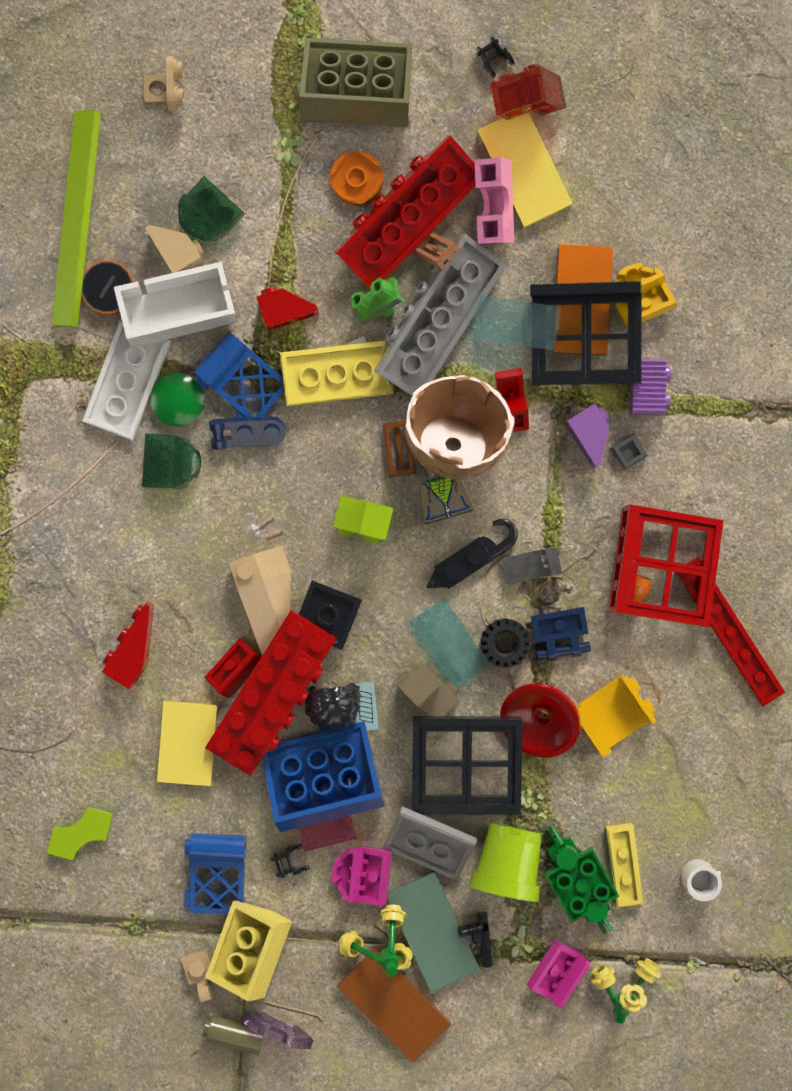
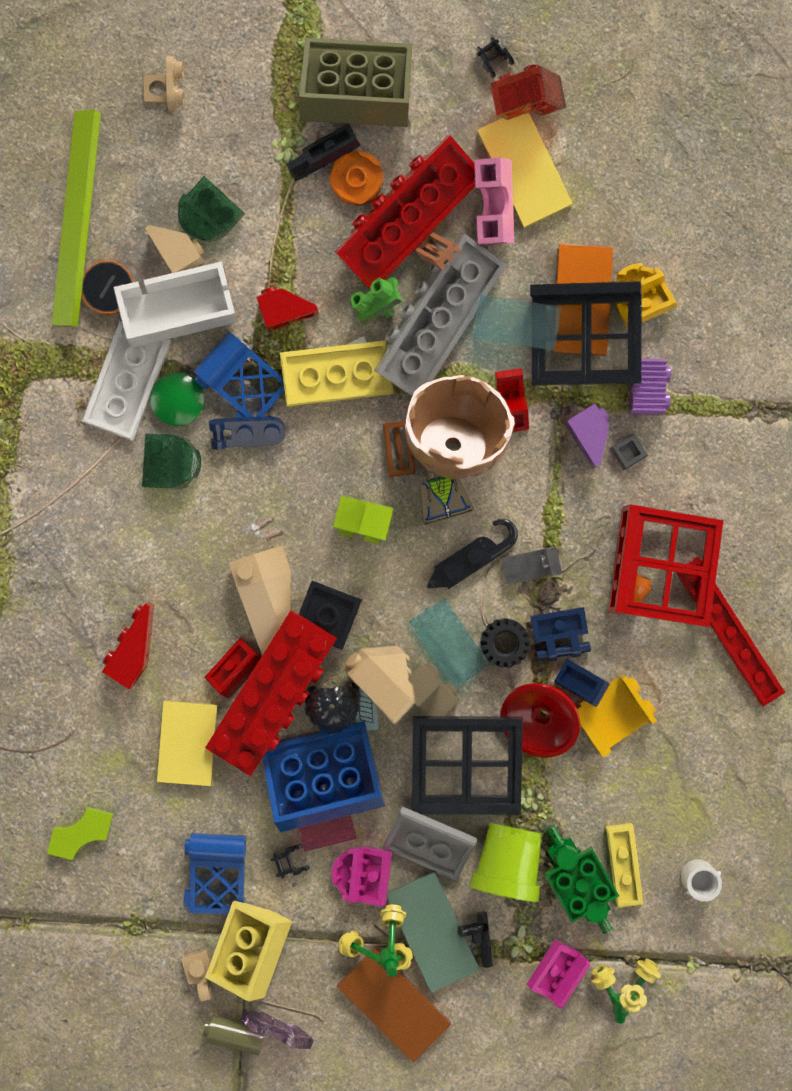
(323, 152): none -> black hinge
(384, 678): none -> tan wedge
(582, 682): none -> dark blue tile

